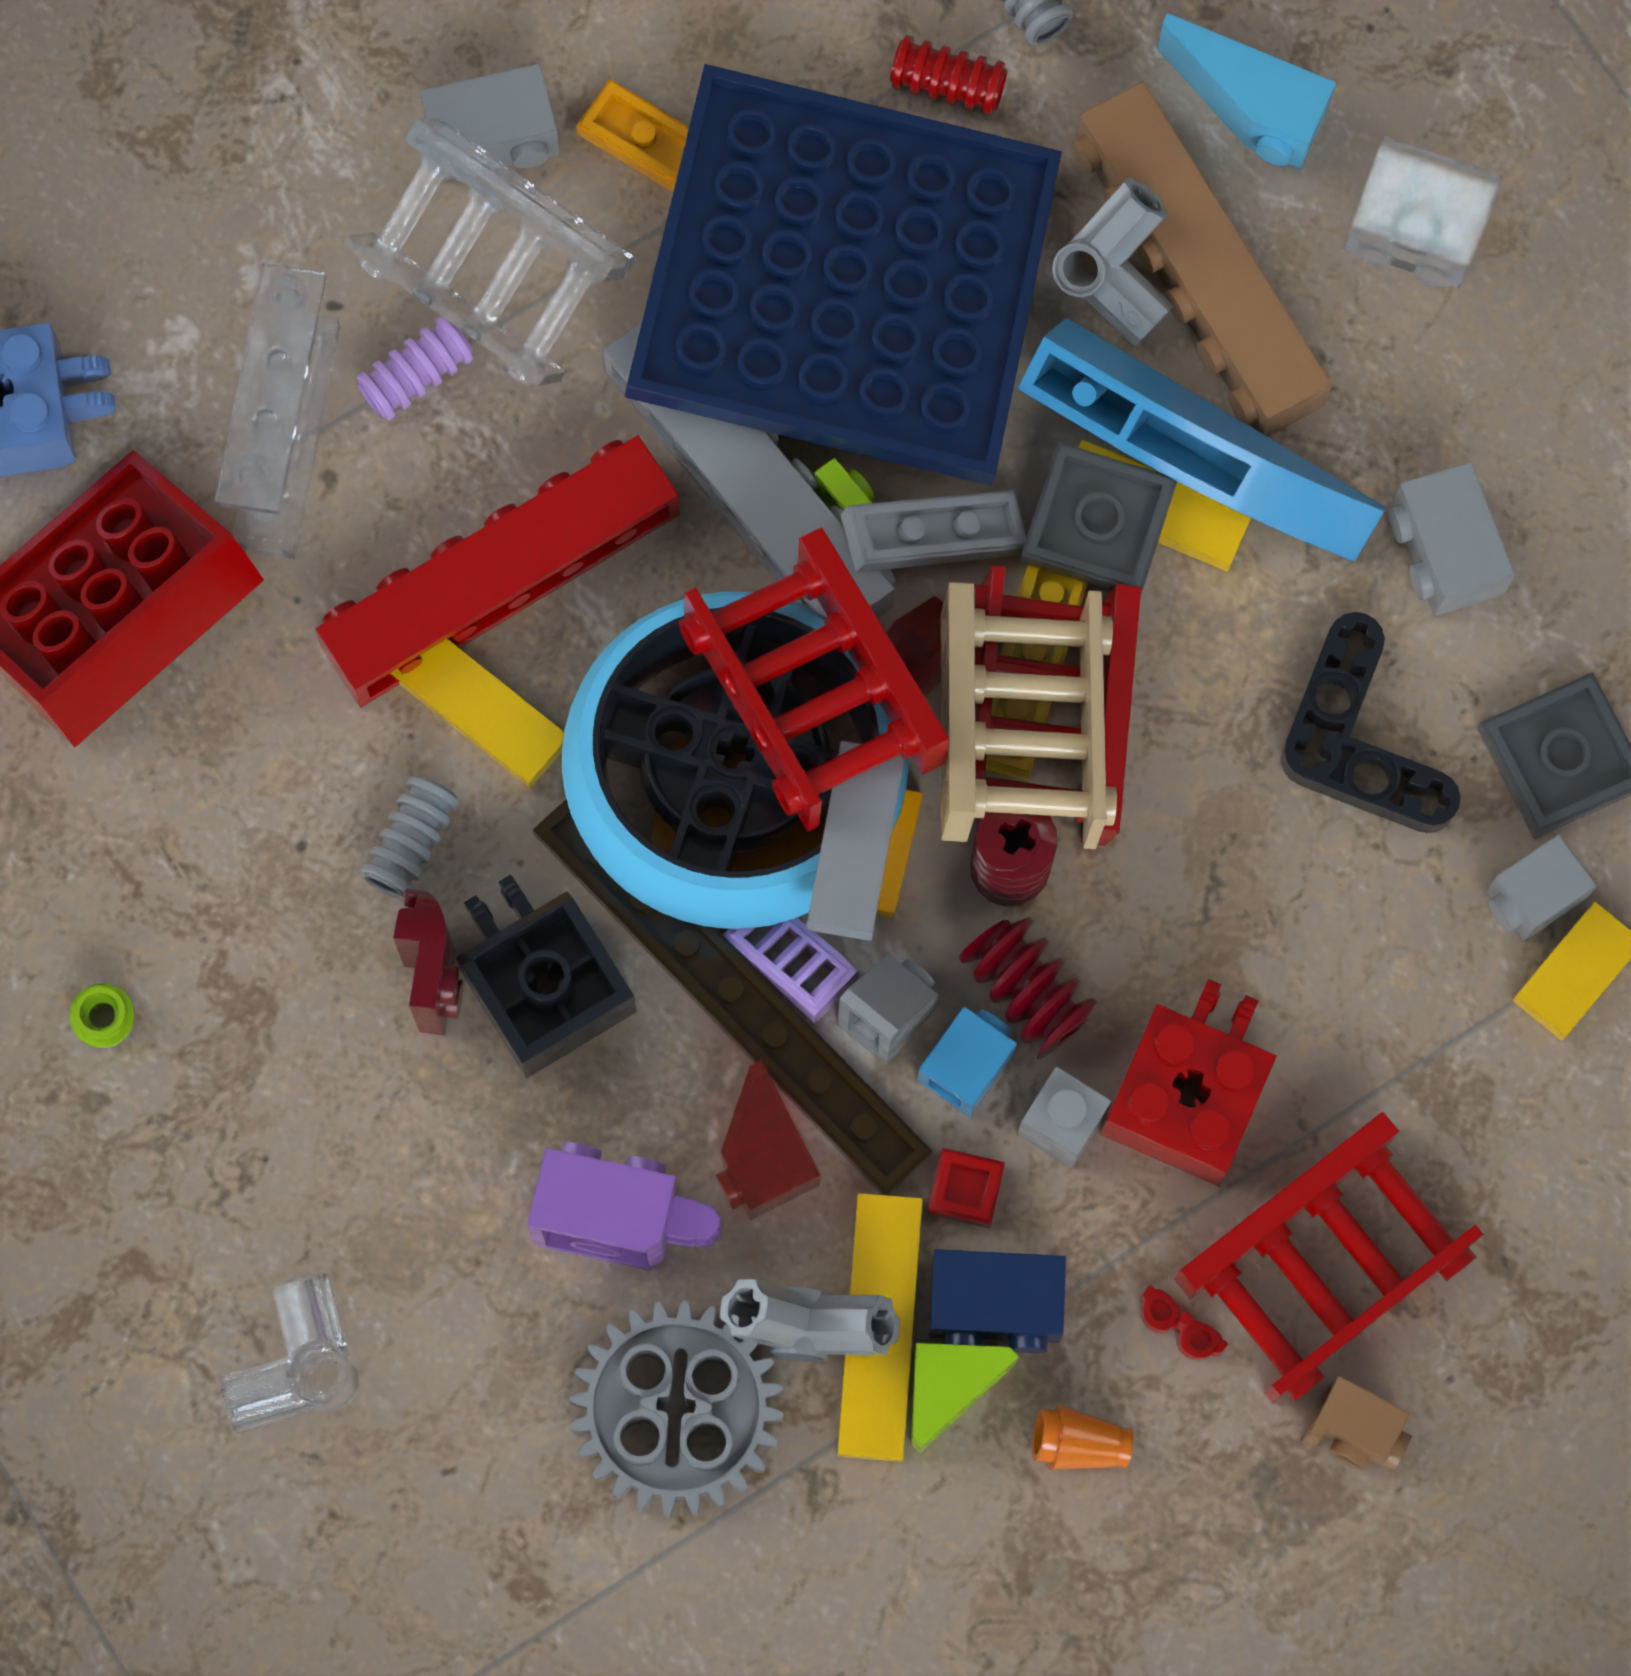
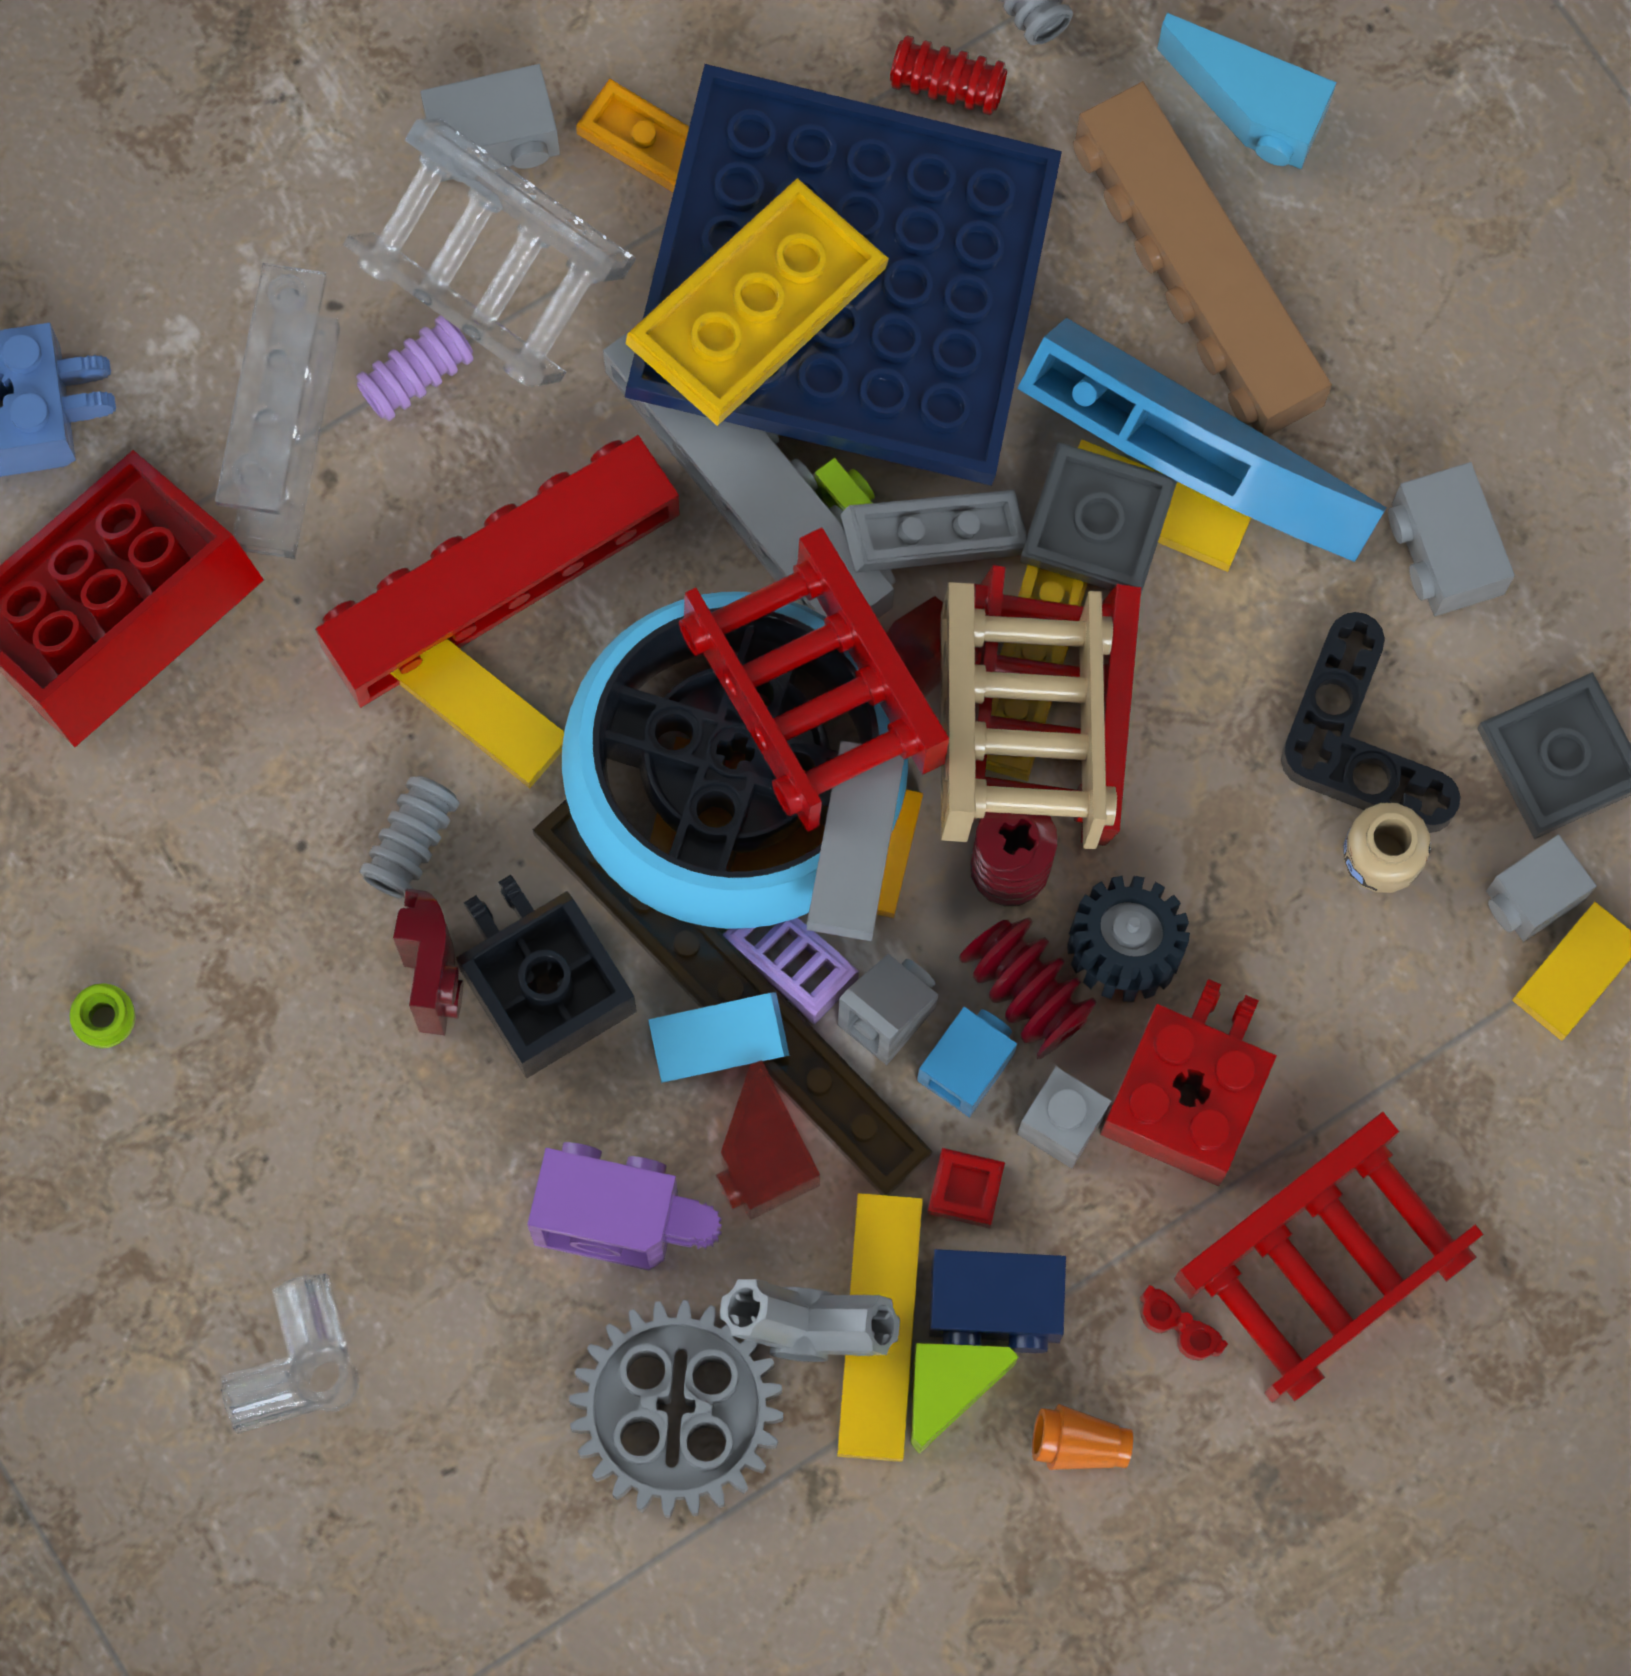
(718, 1037): none -> medium azure tile
(756, 301): none -> yellow tile
(1111, 238): light grey piece -> none
(1128, 938): none -> black wheel
(1359, 1427): medium nougat brick -> none
(1386, 847): none -> tan head
(1422, 213): clear slope -> none

